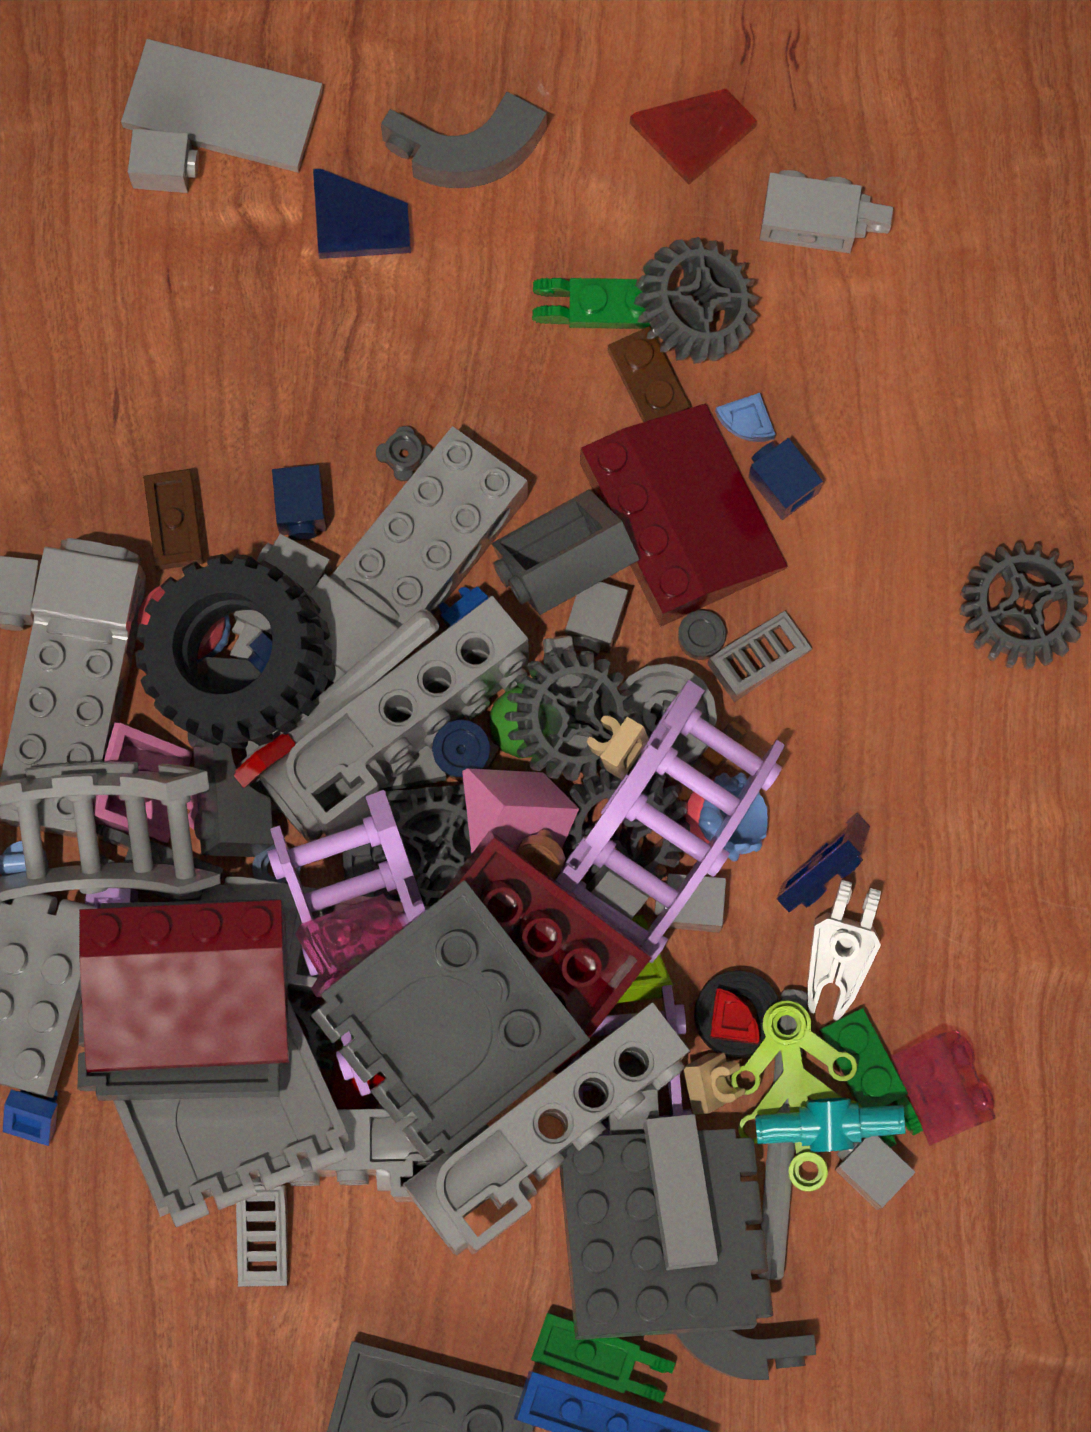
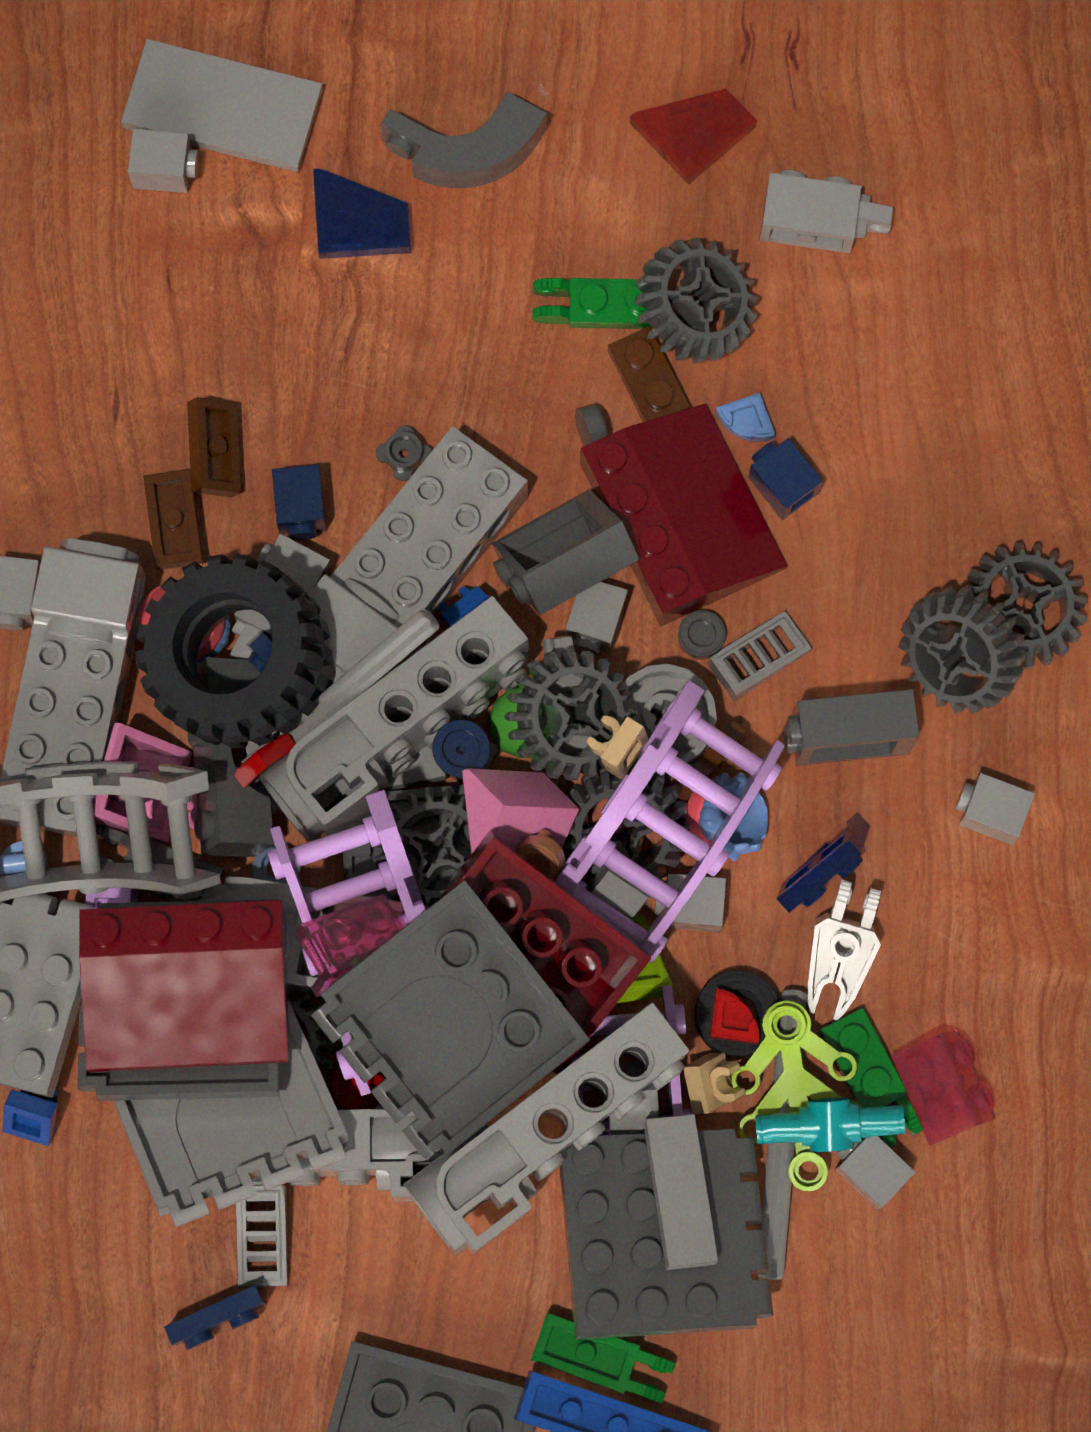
(197, 1327): none -> dark blue plate
(214, 447): none -> reddish brown plate
(590, 424): none -> dark grey tile
(743, 1356): dark grey arch -> none
(852, 727): none -> dark grey window
(986, 642): none -> dark grey gear
(994, 808): none -> light grey brick

